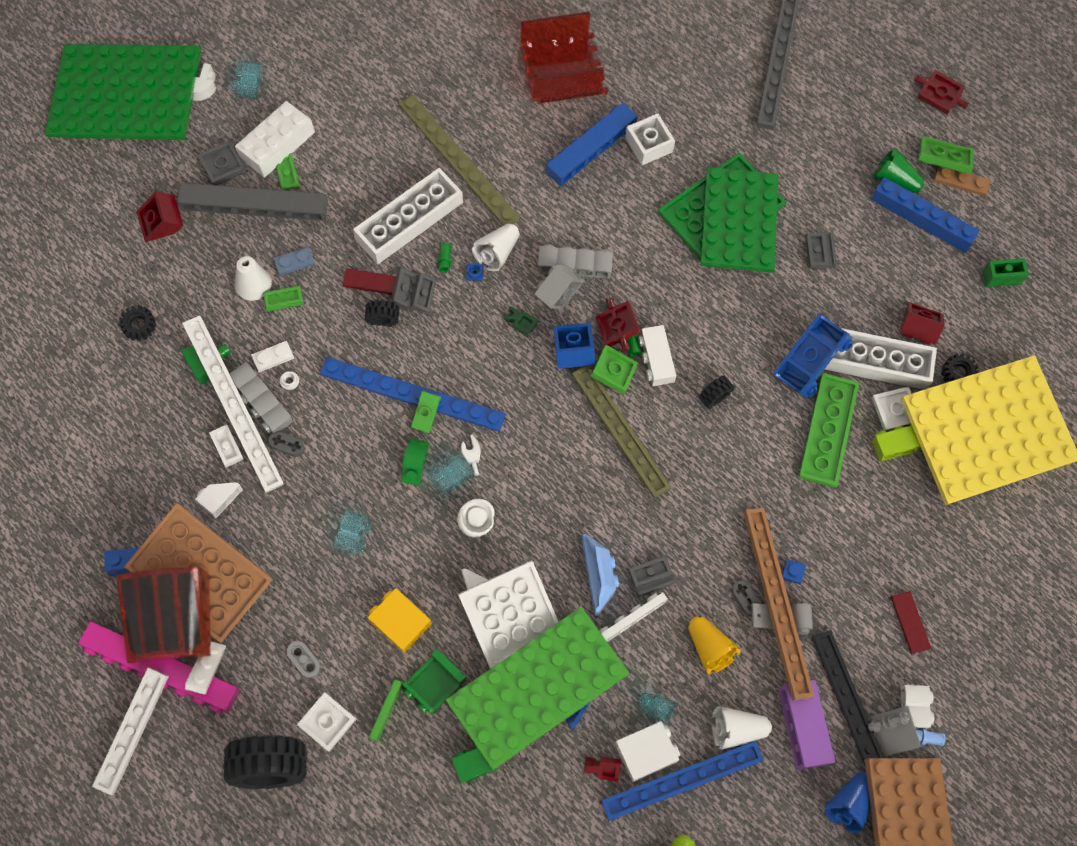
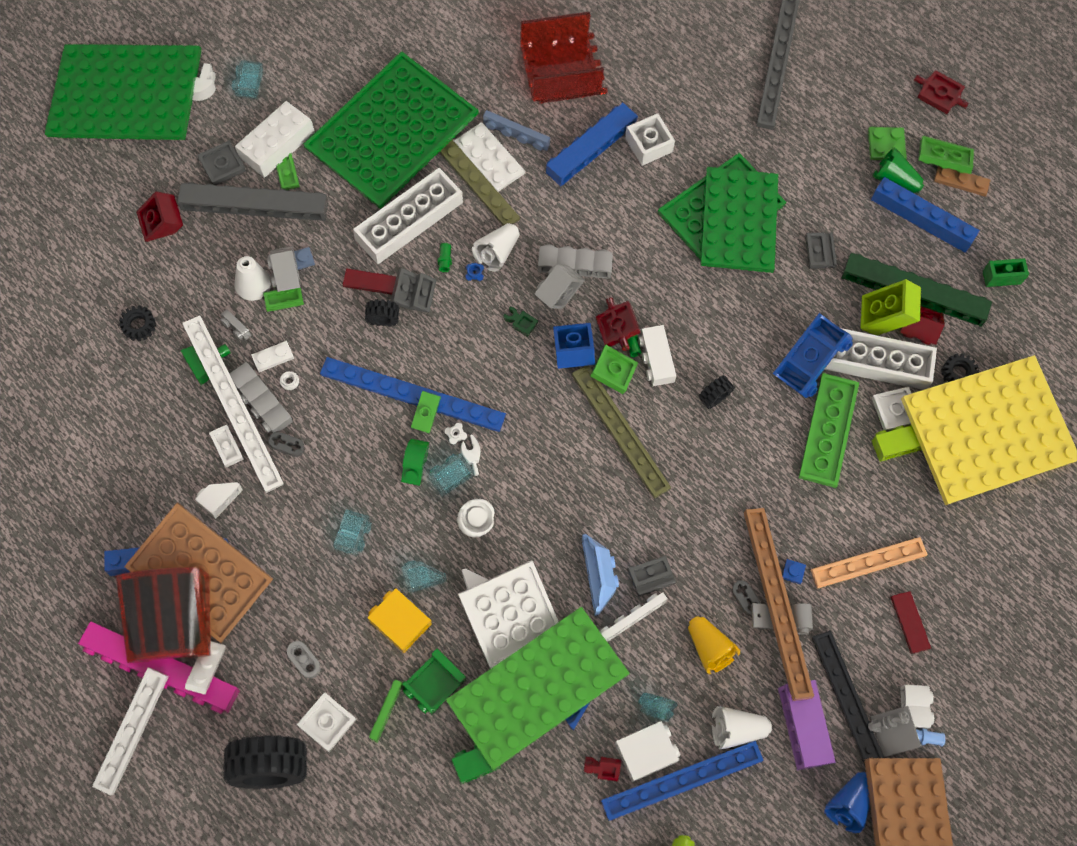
(230, 320): none -> light grey plate
(284, 268): none -> light grey brick
(391, 129): none -> green plate
(421, 576): none -> clear light blue slope
(453, 439): none -> white plate
(489, 156): none -> white plate
(510, 128): none -> sand blue plate
(868, 562): none -> light nougat tile
(884, 139): none -> bright green plate
(890, 307): none -> lime brick
(934, 295): none -> dark green brick

